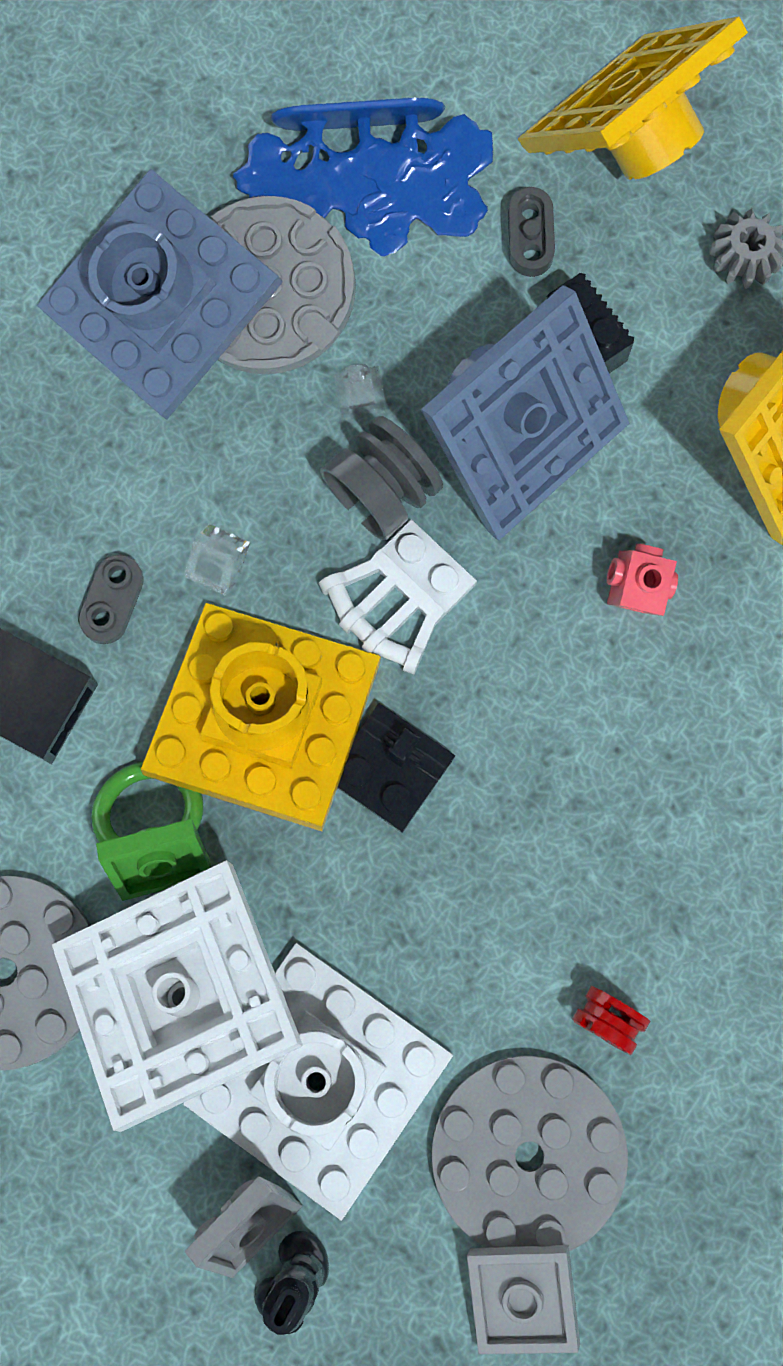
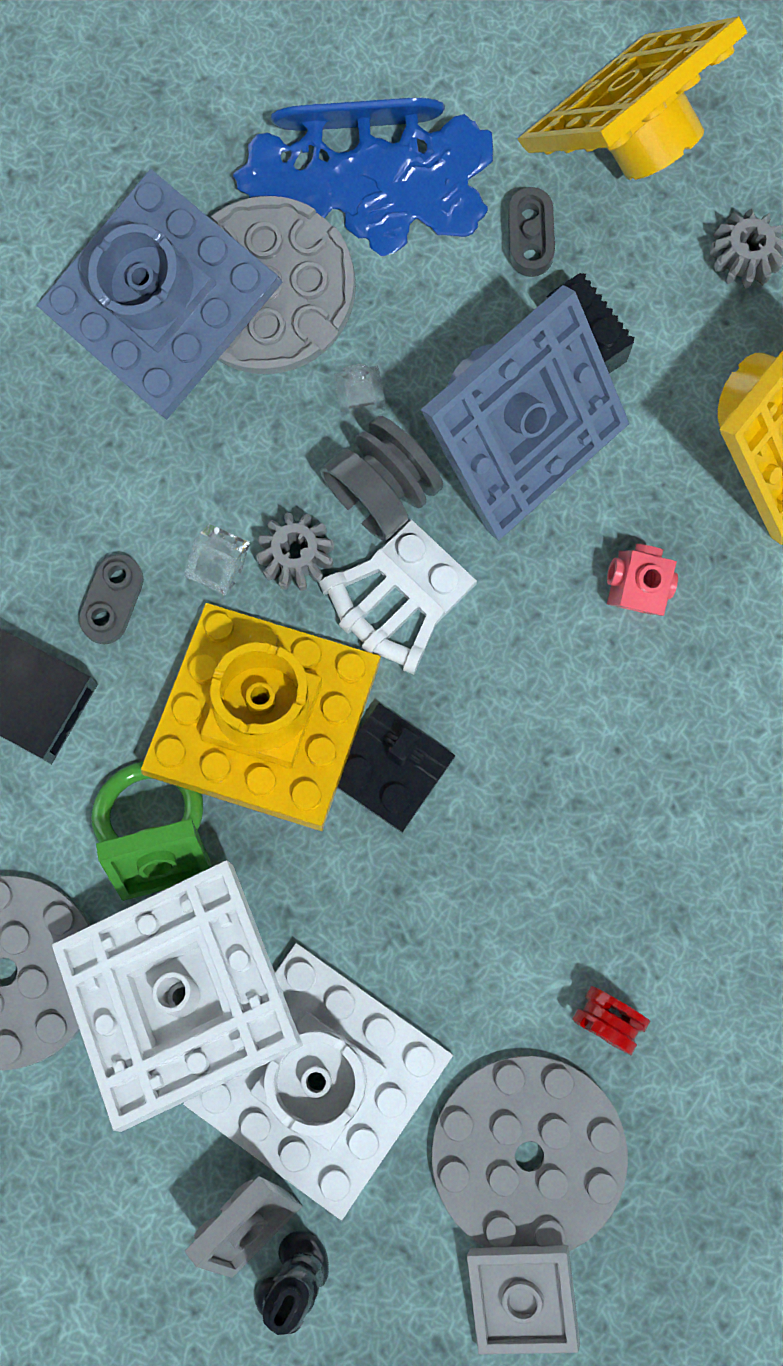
(279, 544): none -> light grey gear

